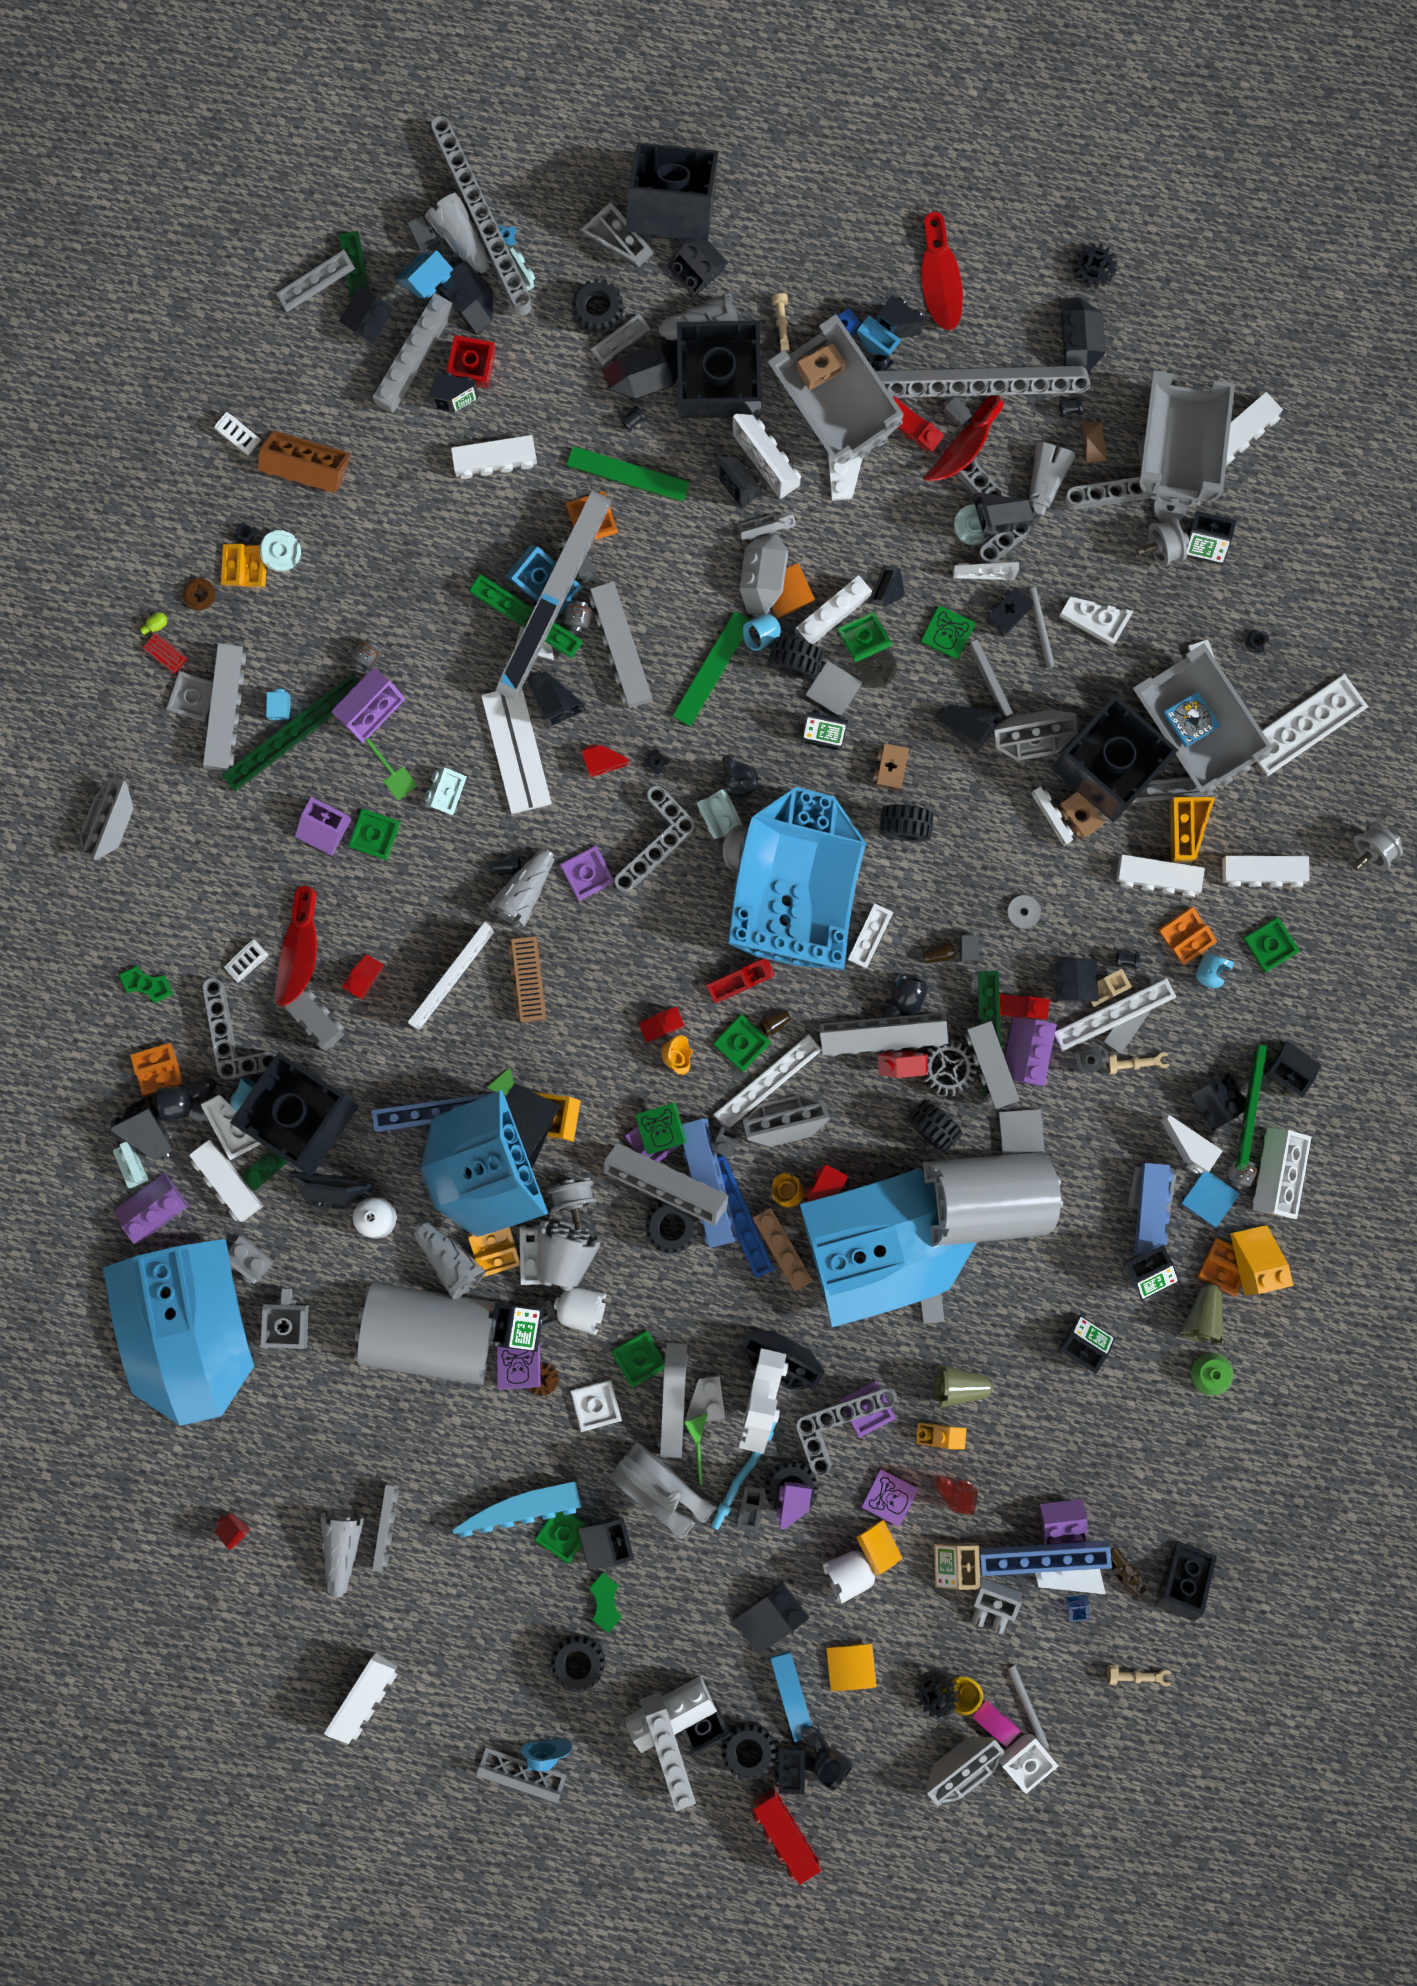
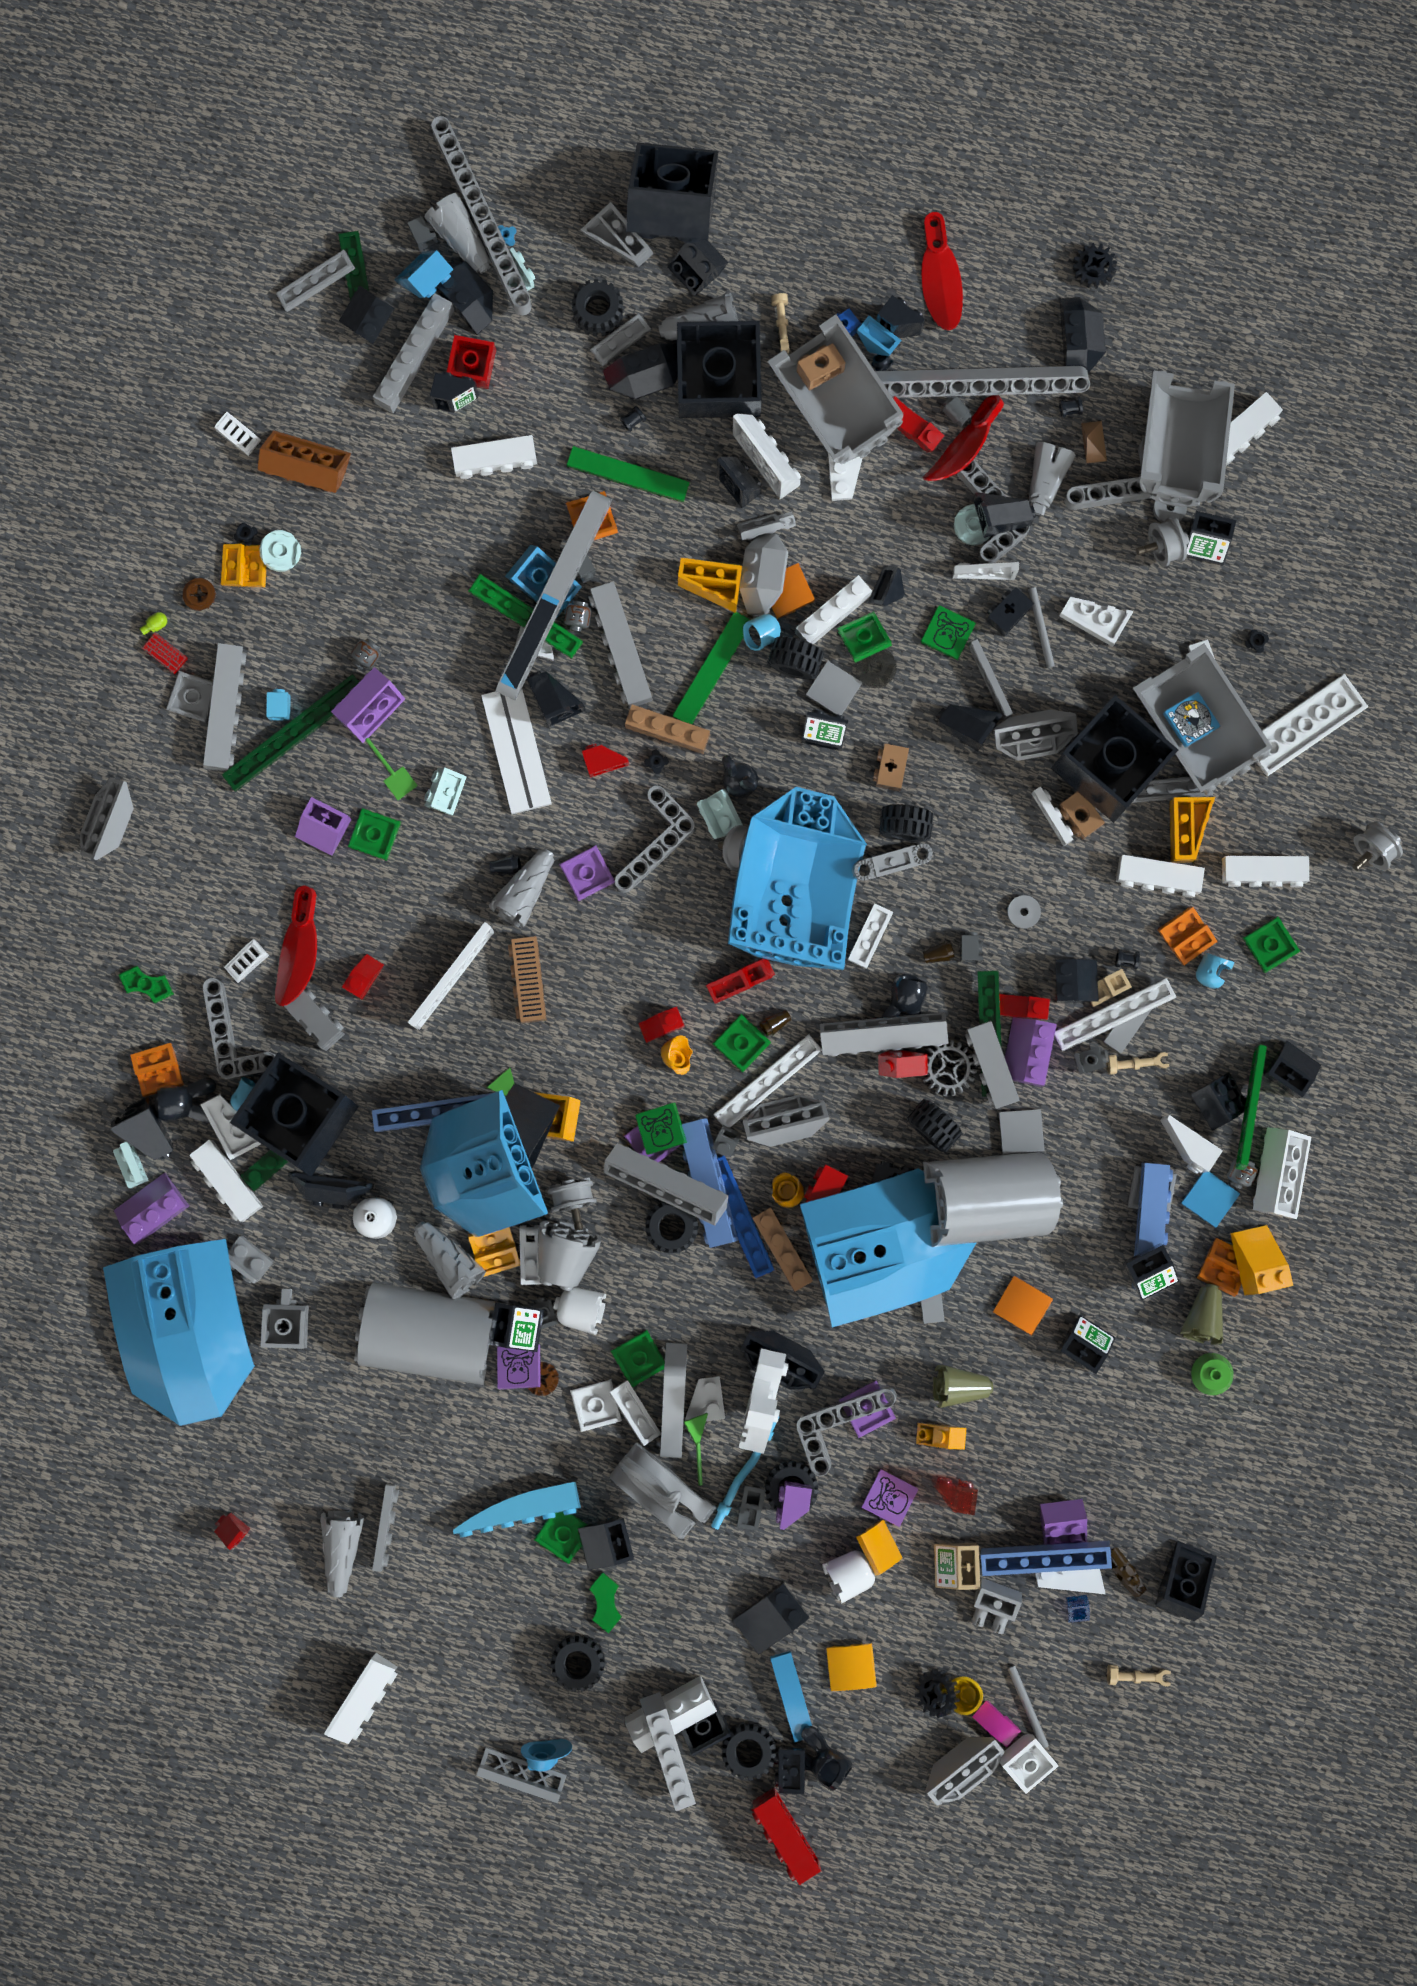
(635, 1413): none -> white plate
(667, 729): none -> medium nougat brick
(711, 581): none -> light orange wedge
(892, 861): none -> light grey plate
(1023, 1305): none -> orange slope

